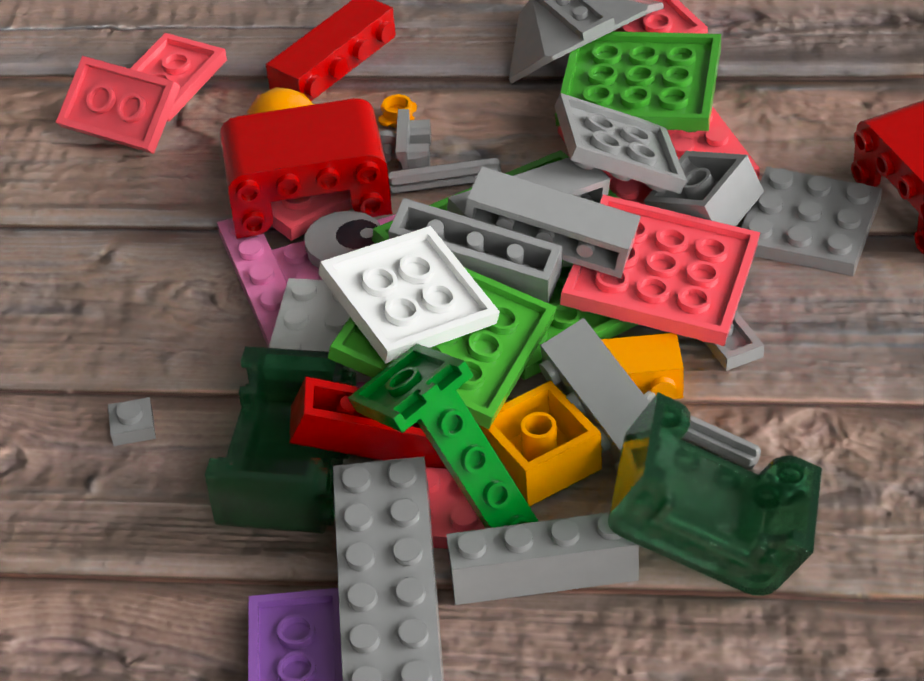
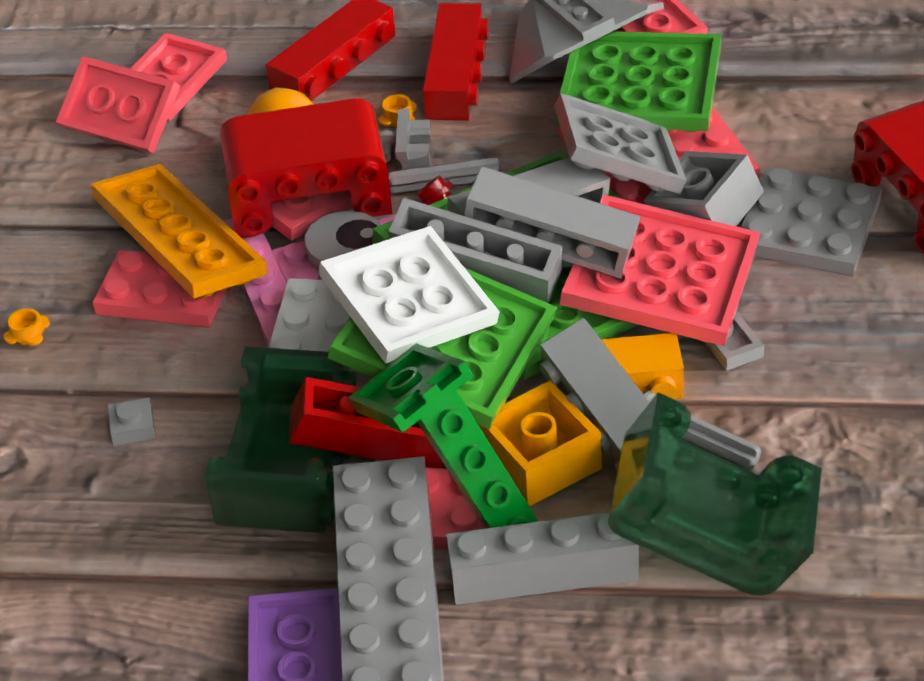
(26, 327): none -> light orange plate
(145, 291): none -> coral plate
(179, 230): none -> light orange plate
(435, 191): none -> red plate
(455, 62): none -> red brick

